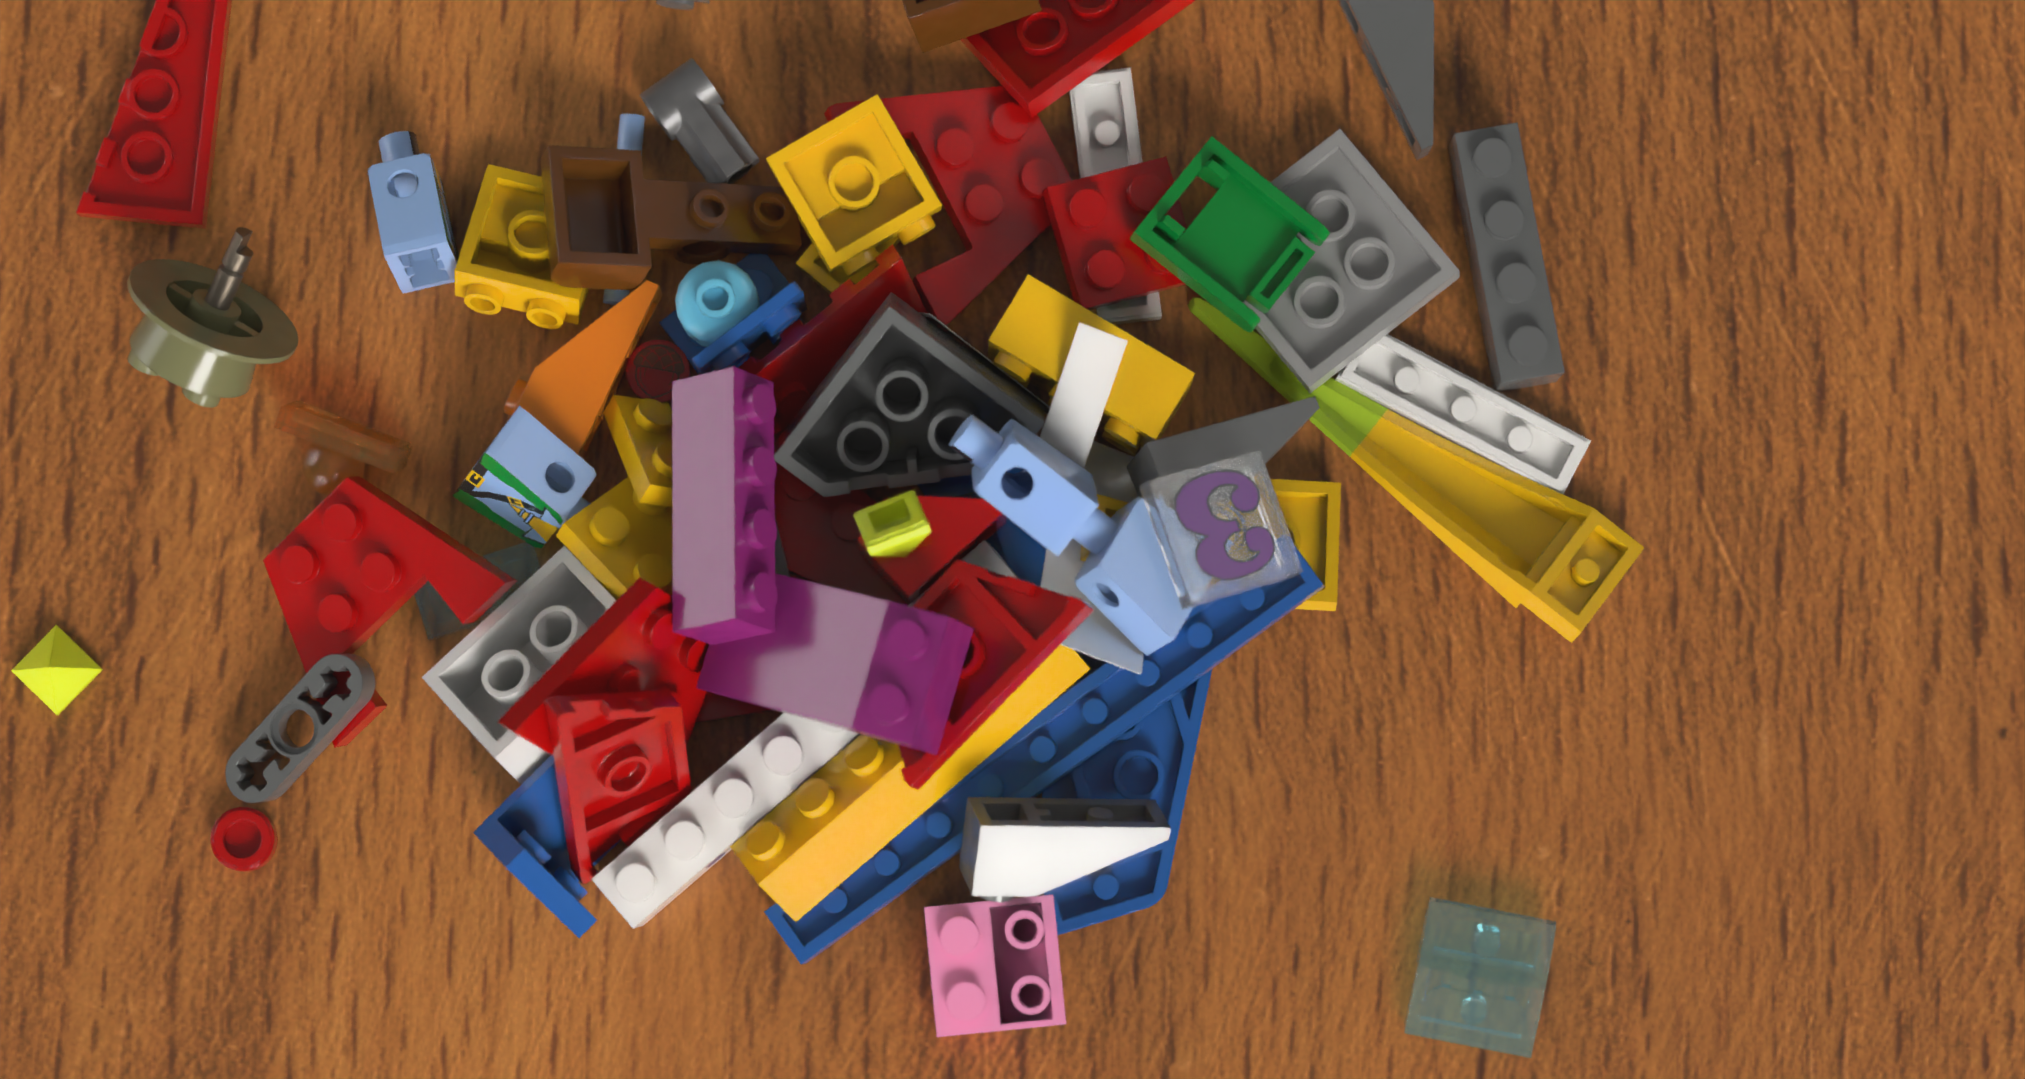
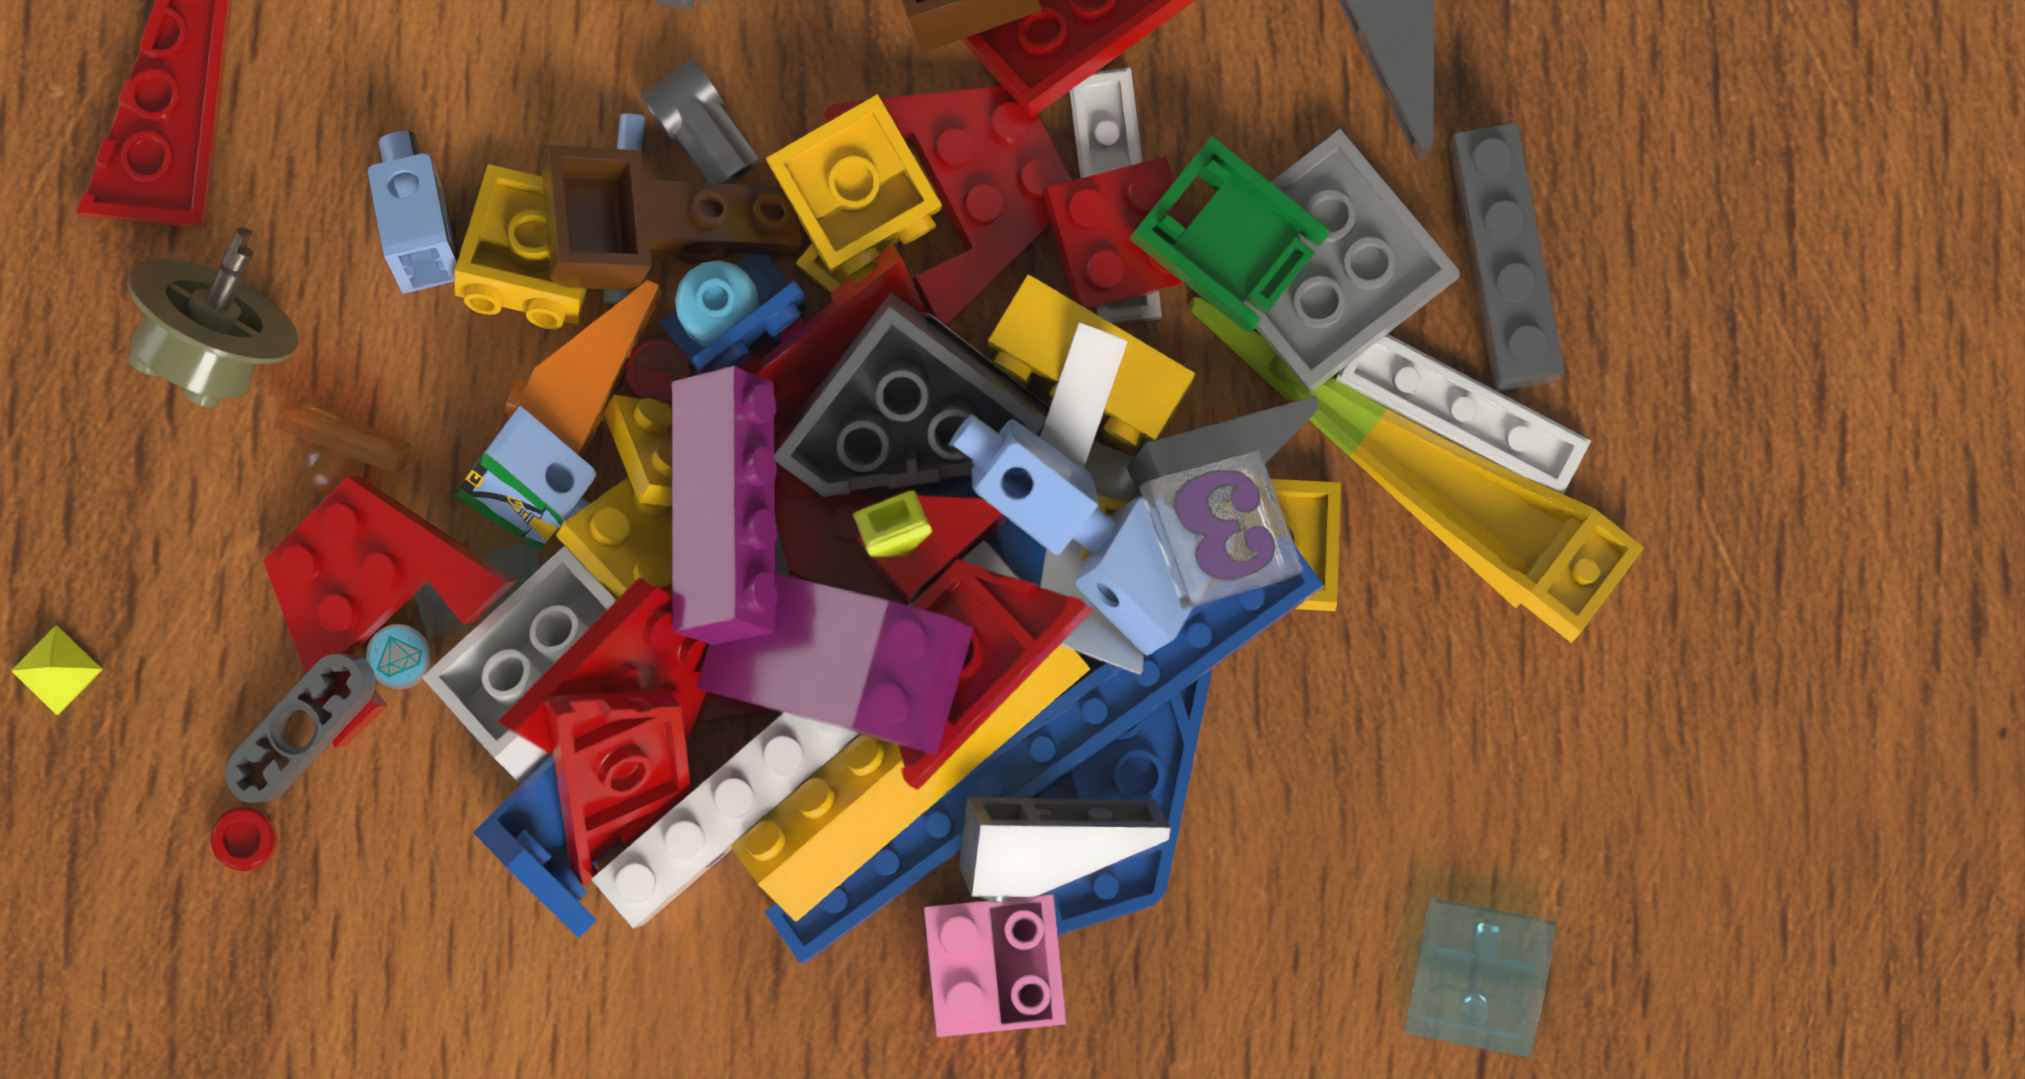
(399, 656): none -> tile

